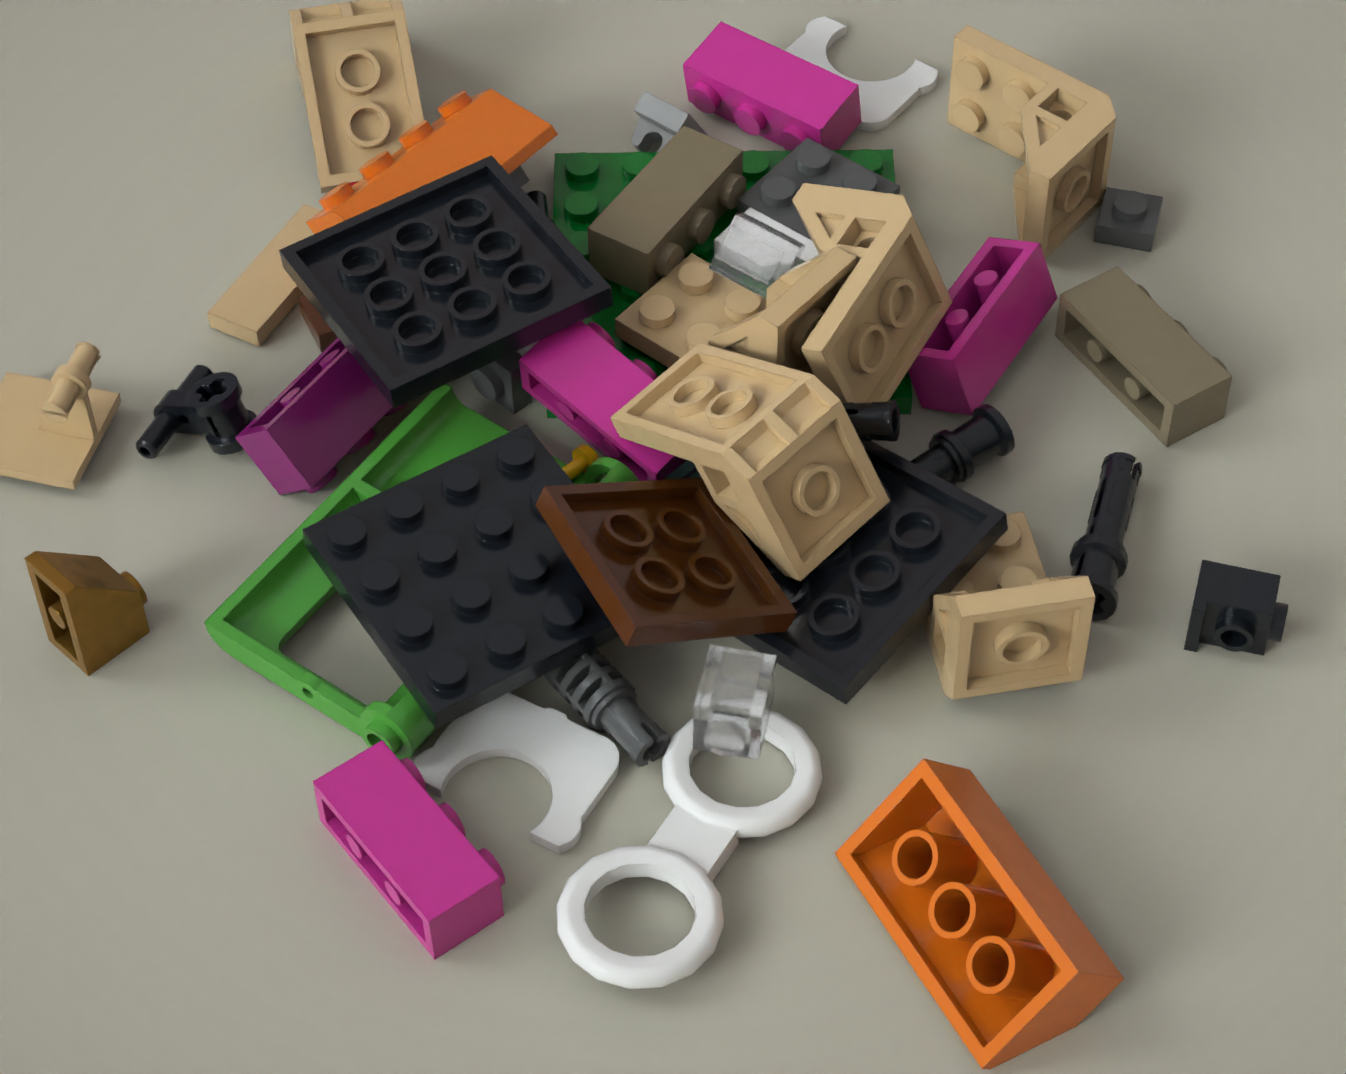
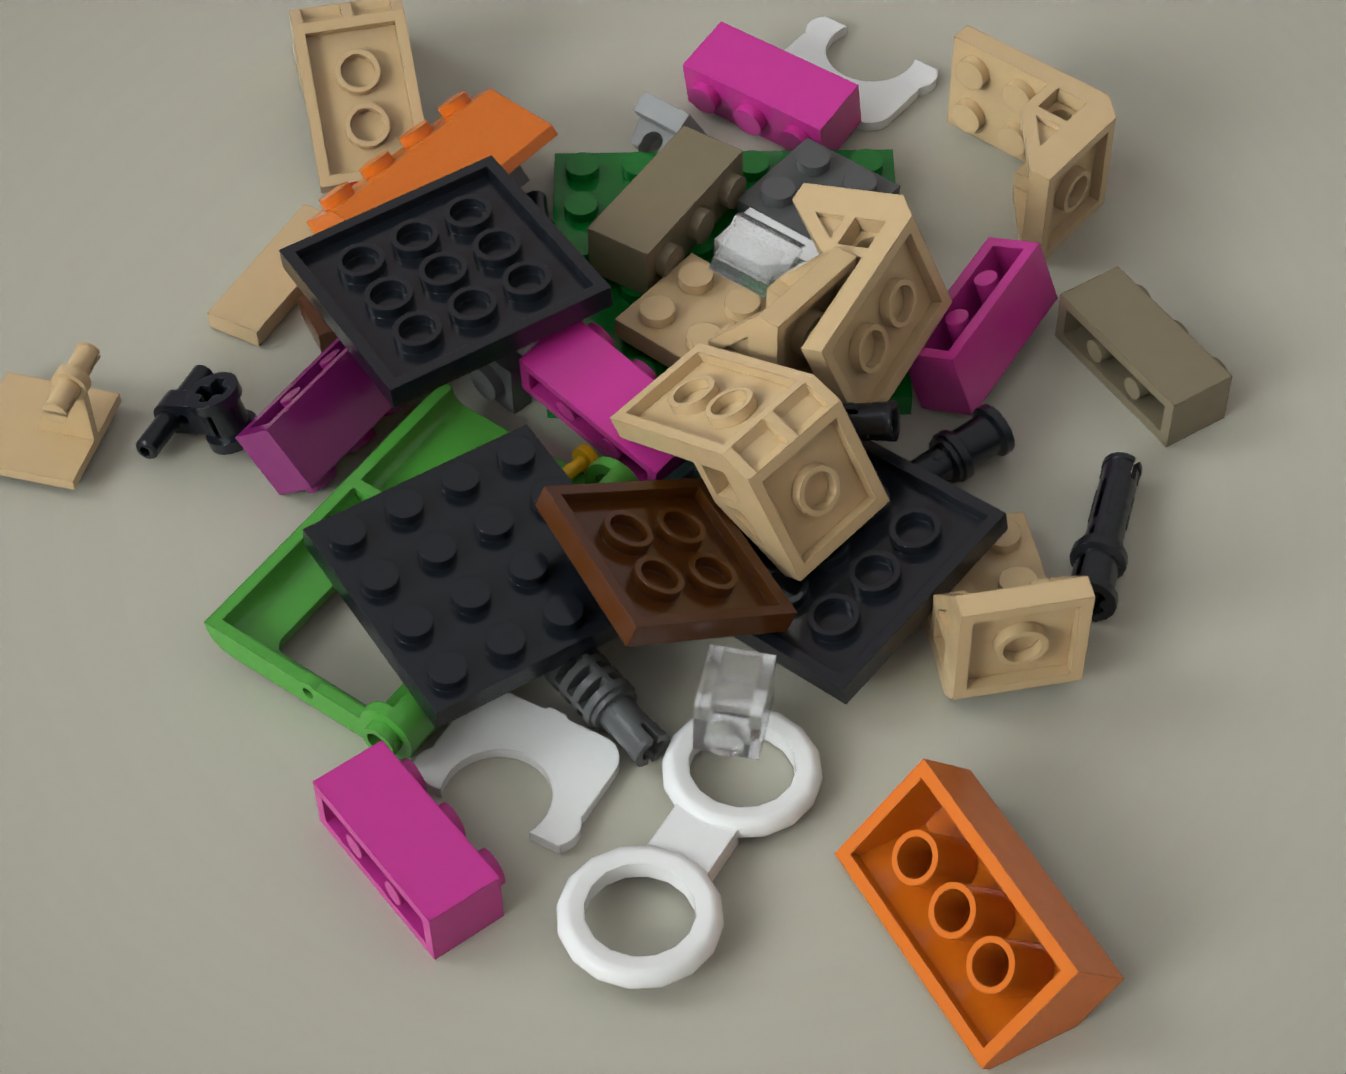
(87, 606): pearl gold slope -> none
(1128, 219): dark grey plate -> none
(1235, 609): black brick -> none

